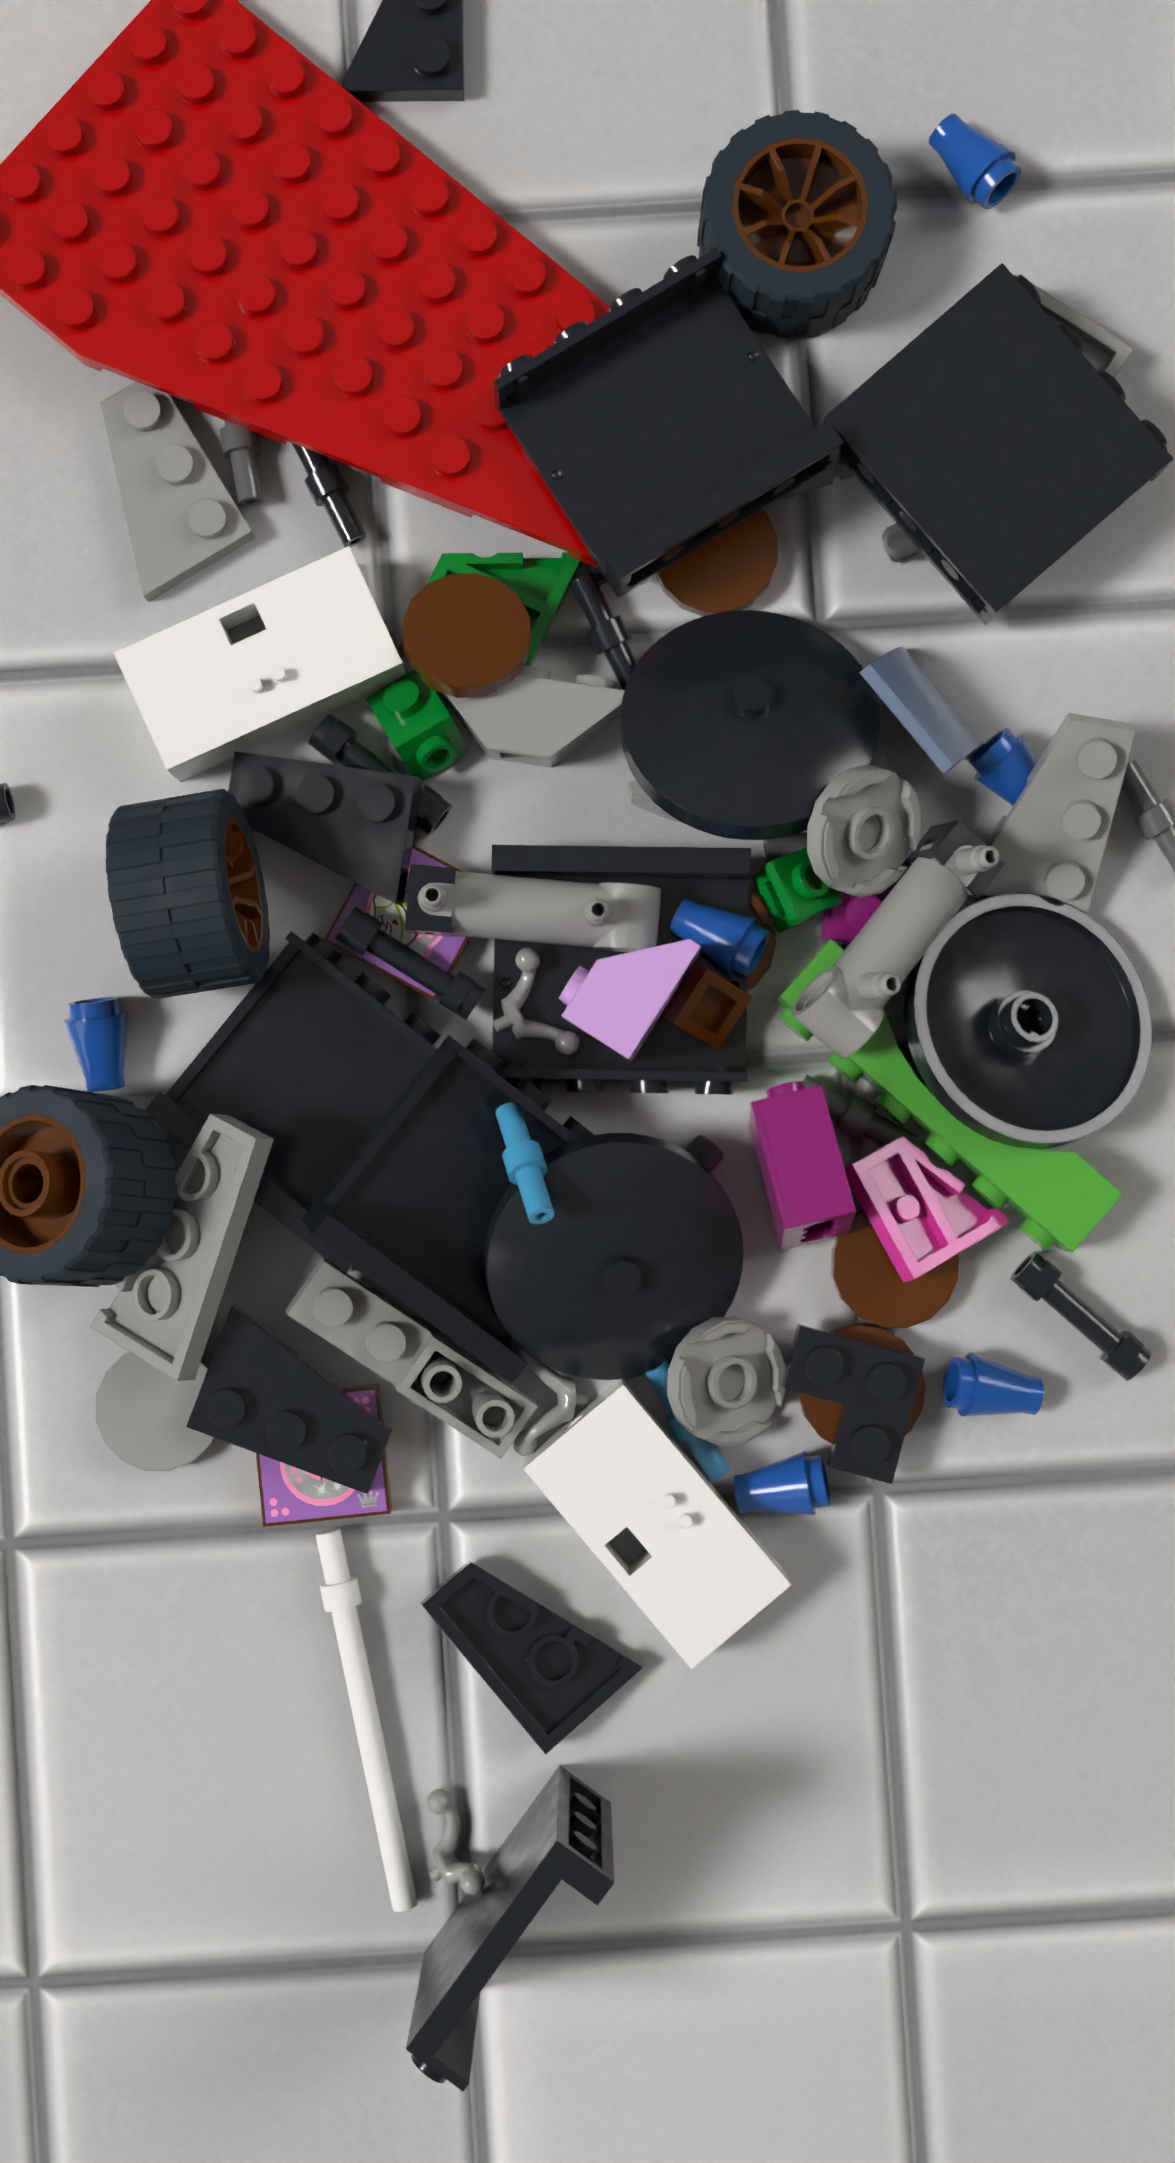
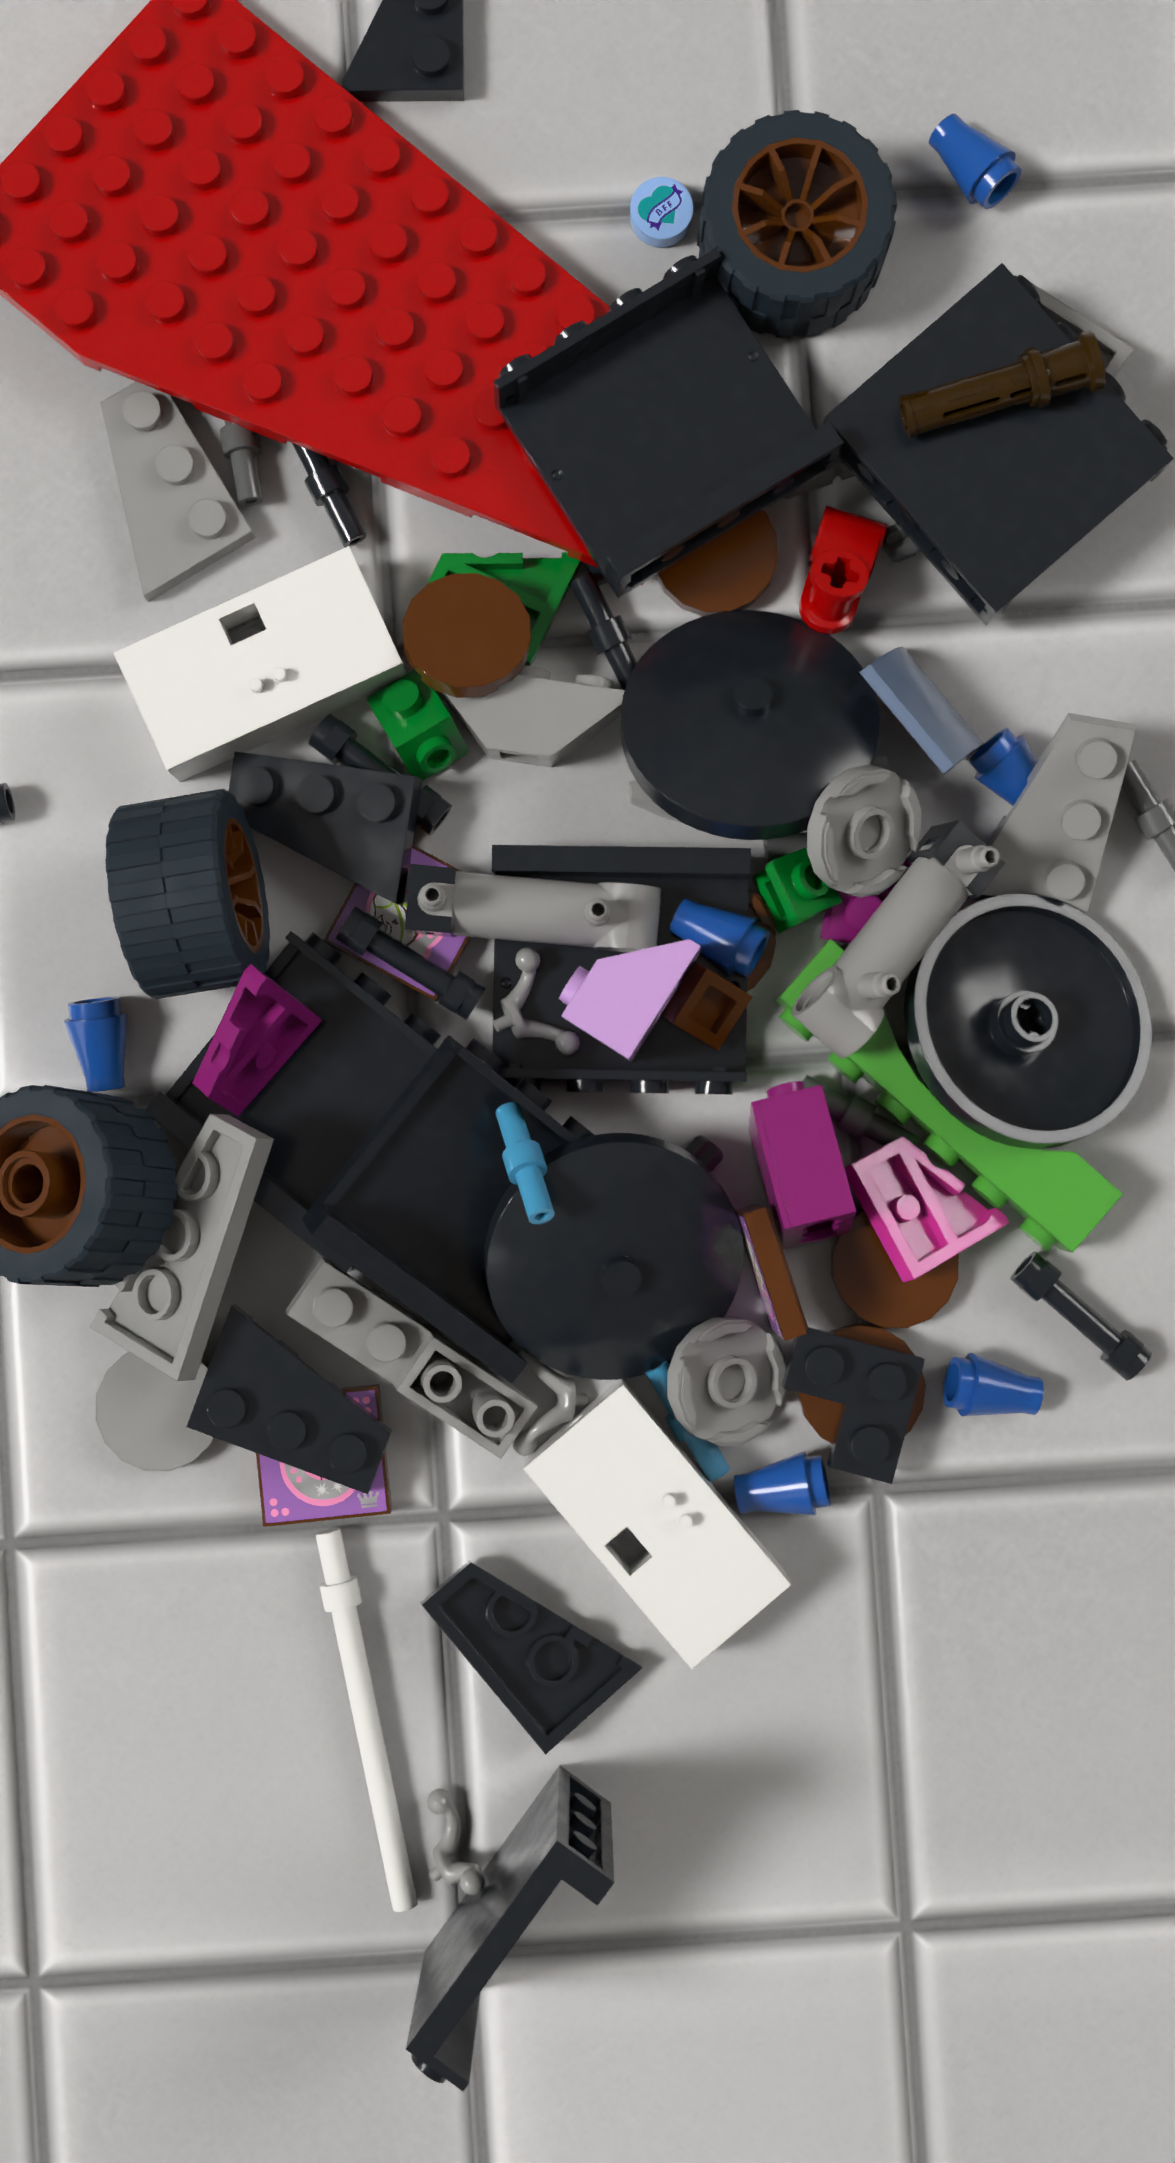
(252, 1041): none -> magenta wing
(661, 212): none -> light blue tile
(771, 1272): none -> reddish brown tile
(839, 569): none -> red piece
(1030, 380): none -> dark brown pin

